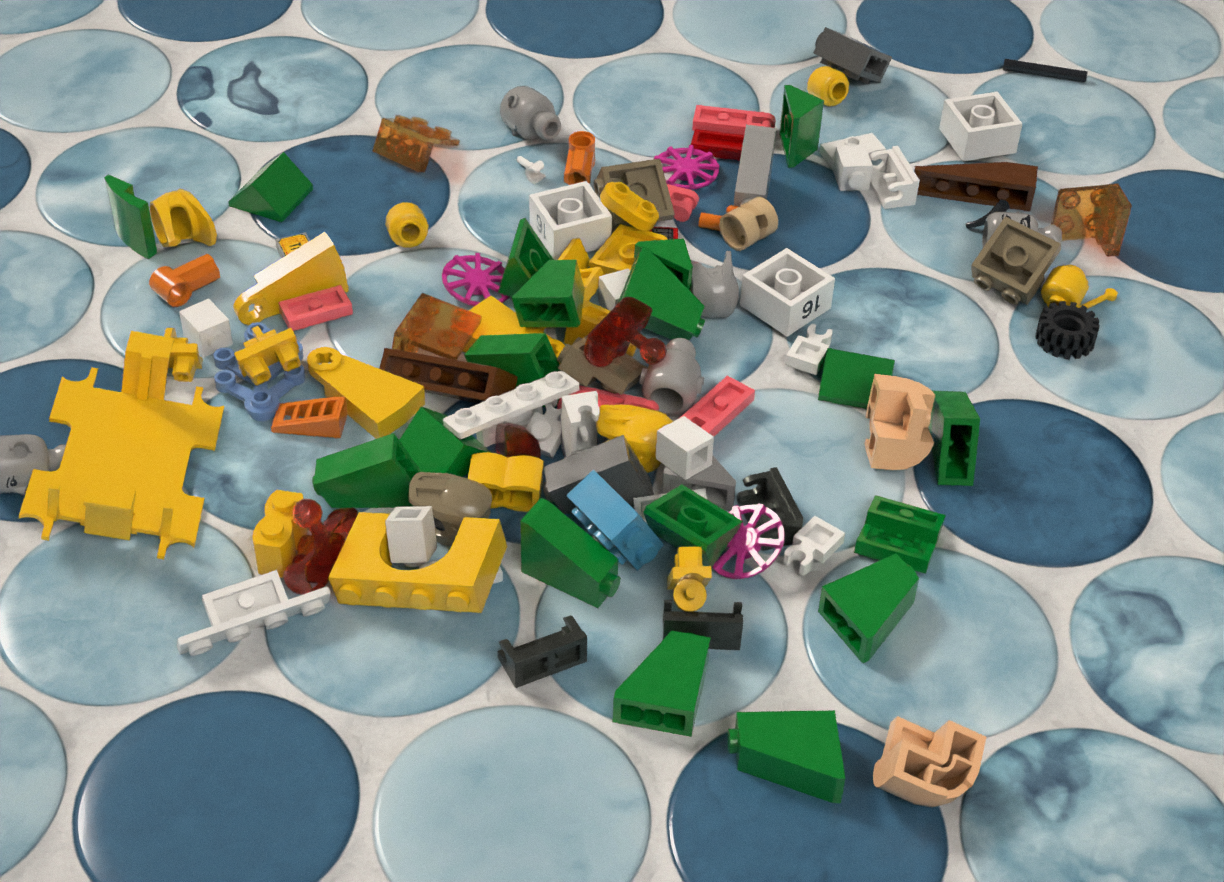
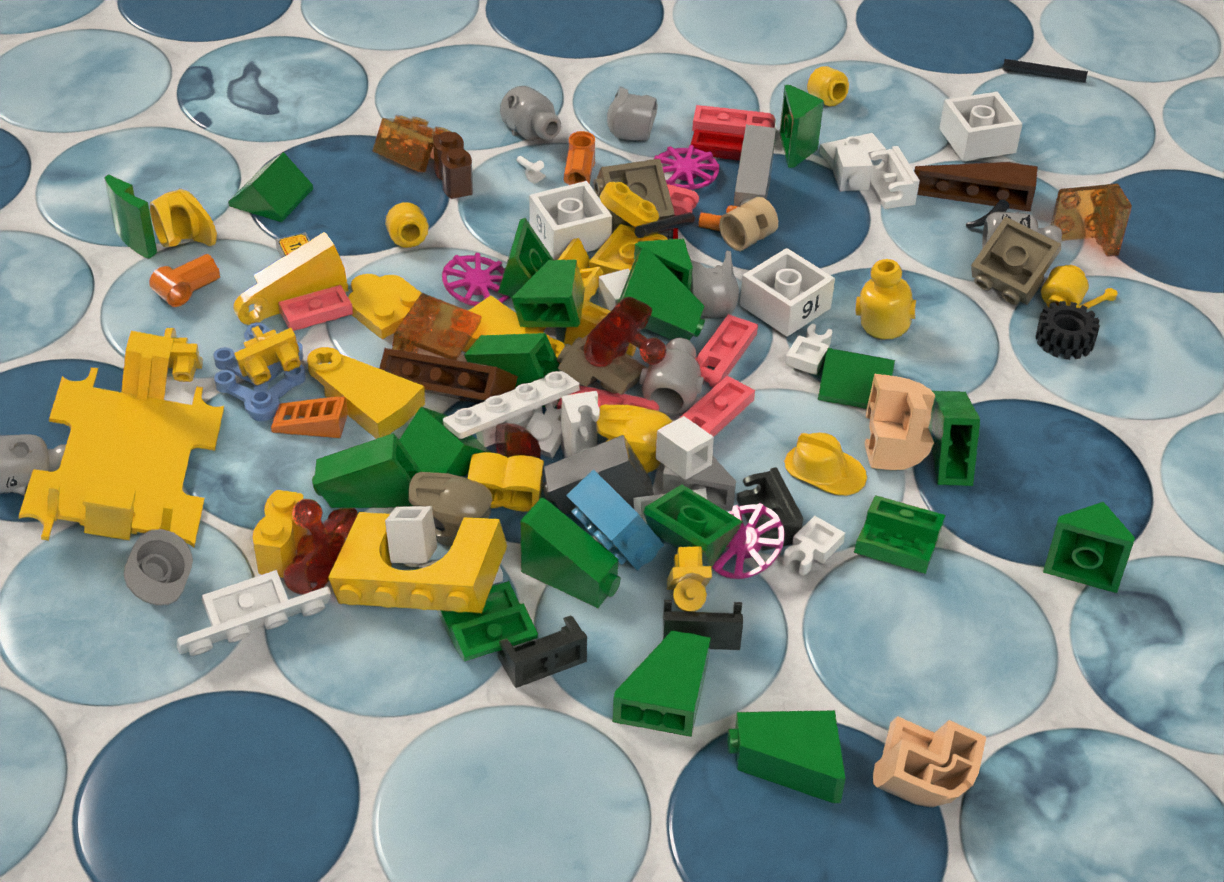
(158, 567): none -> light grey piece
(206, 327): white brick -> none
(381, 302): none -> yellow plate
(453, 165): none -> reddish brown brick
(480, 632): none -> green slope
(631, 115): none -> light grey helmet
(664, 225): none -> black bar
(725, 348): none -> coral plate
(823, 464): none -> yellow piece
(851, 56): dark grey brick -> none
(869, 603): green slope -> none
(886, 302): none -> yellow piece
(1090, 548): none -> green slope

